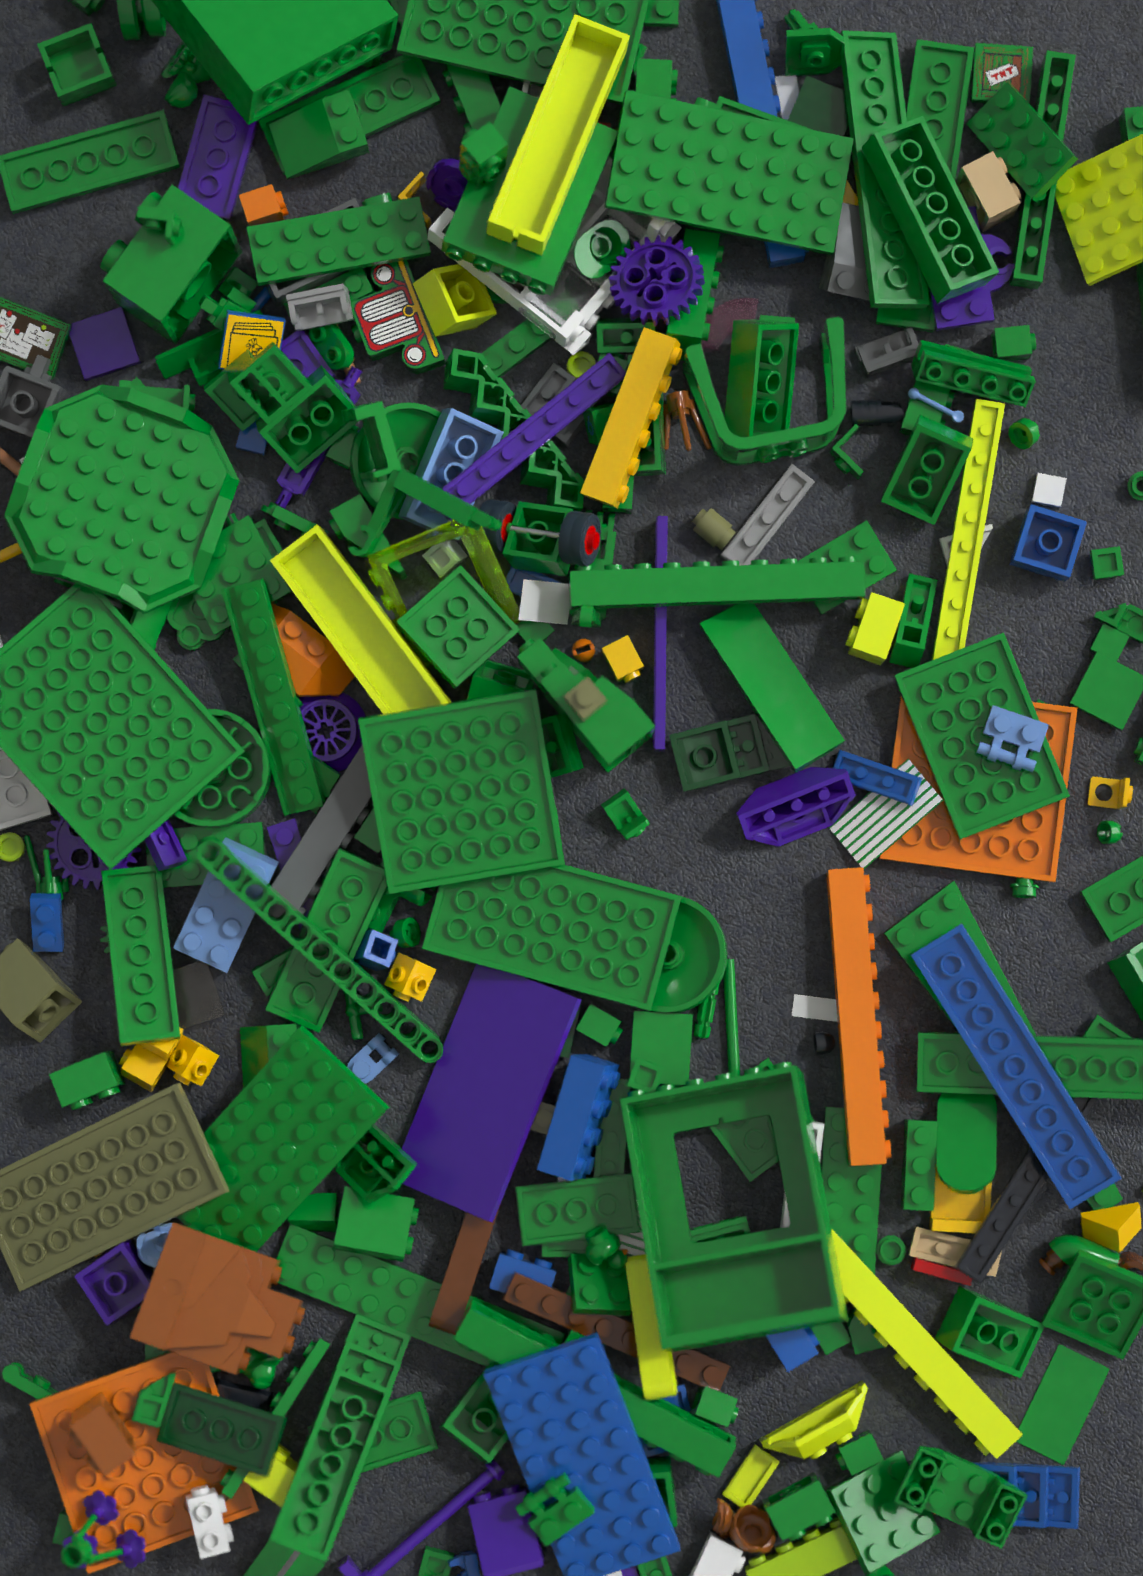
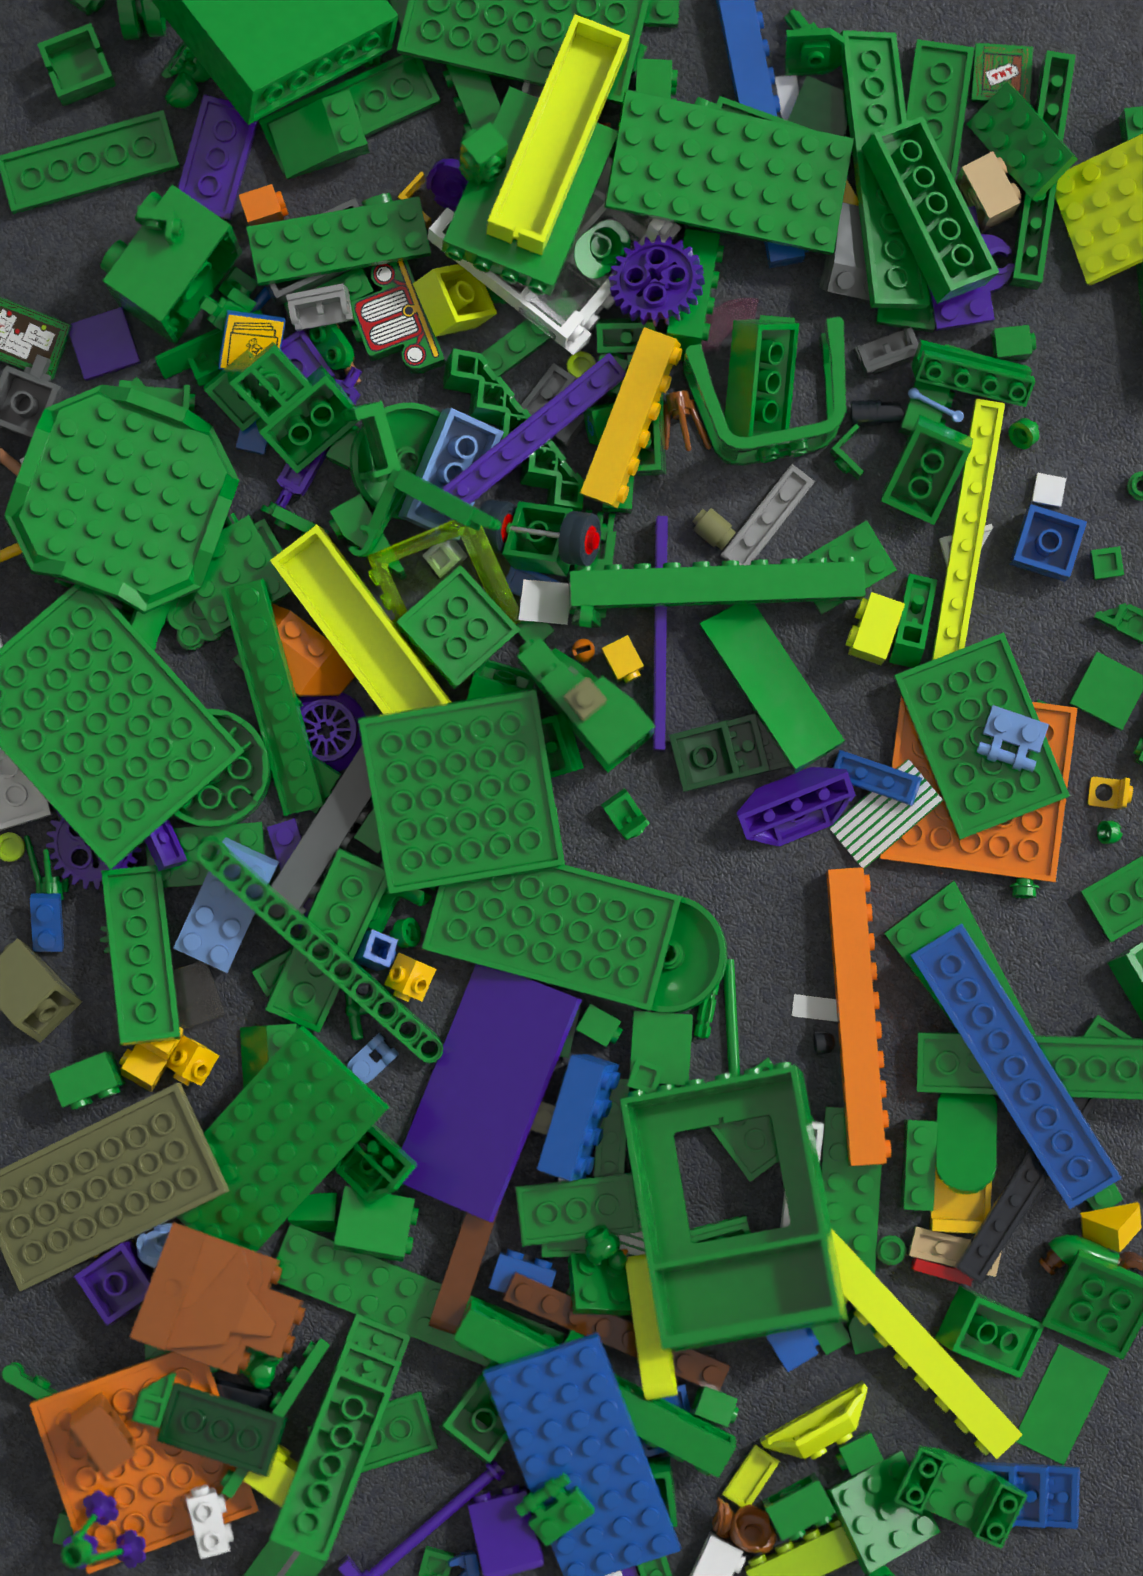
(1109, 642): green tile -> none

